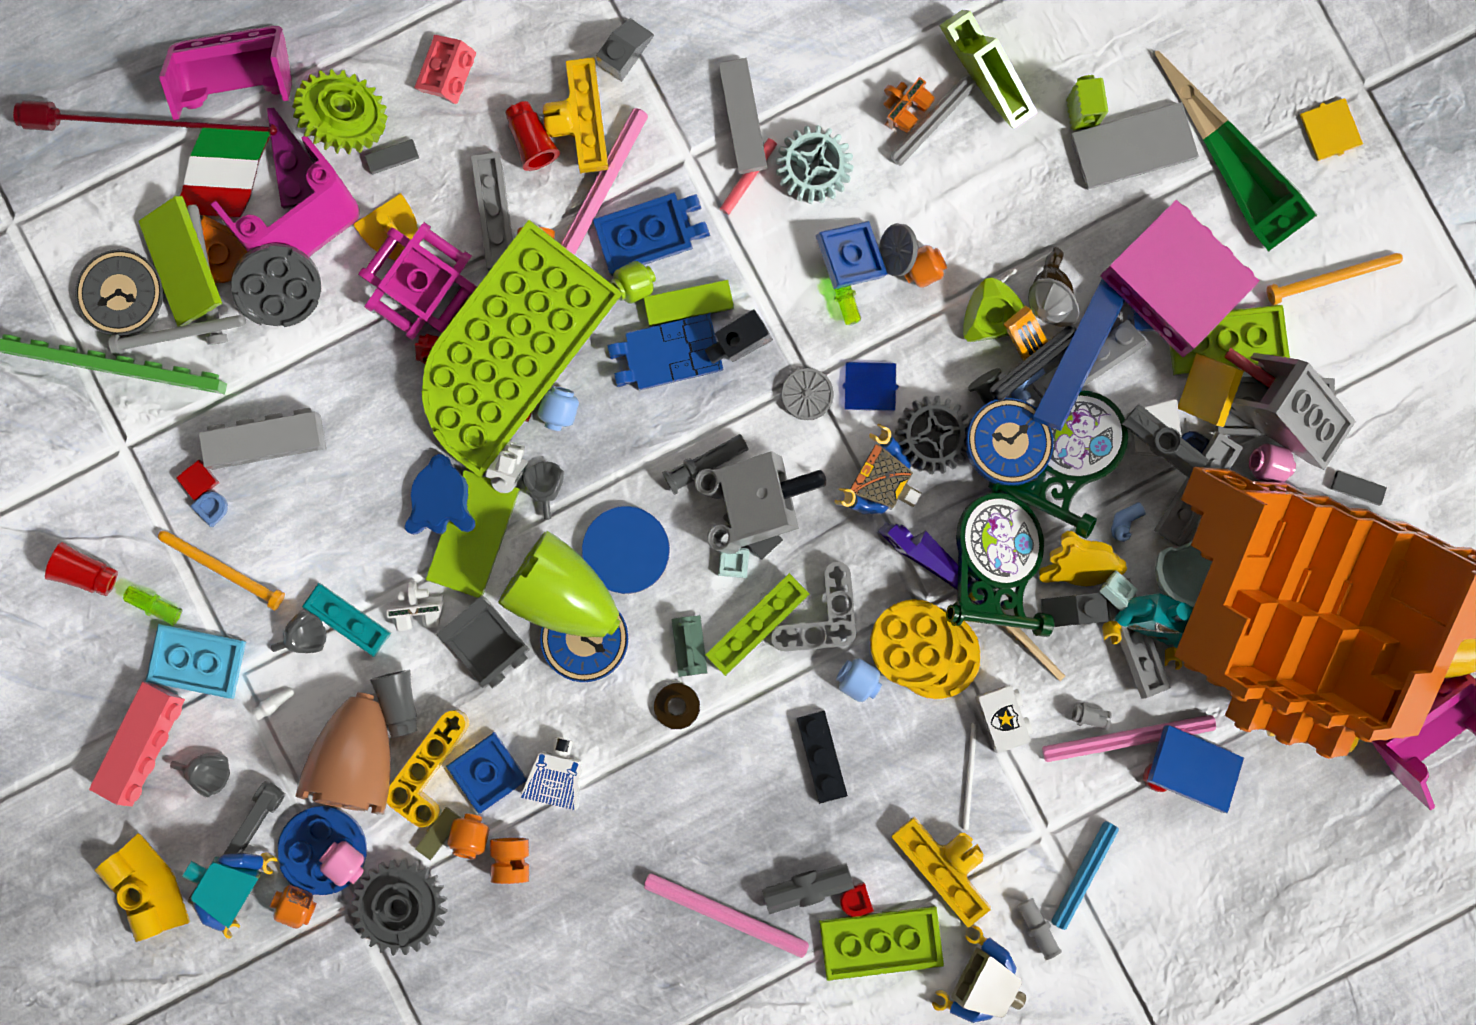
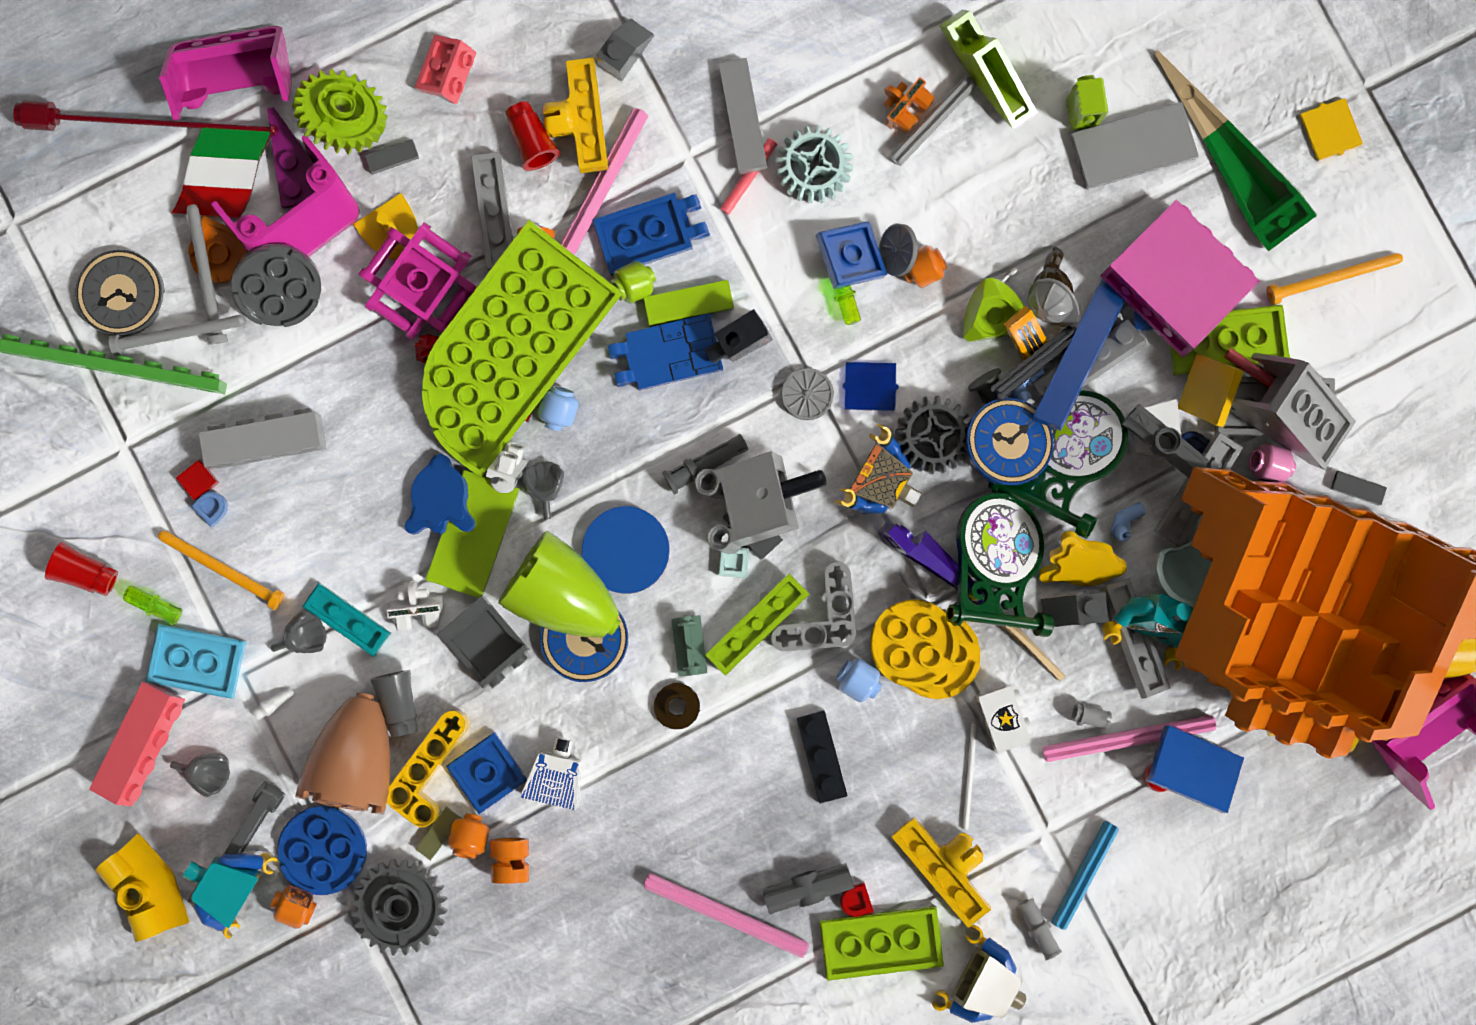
(180, 261): lime tile -> none
(342, 863): bright pink head -> none
(1118, 590): light aqua tile -> none

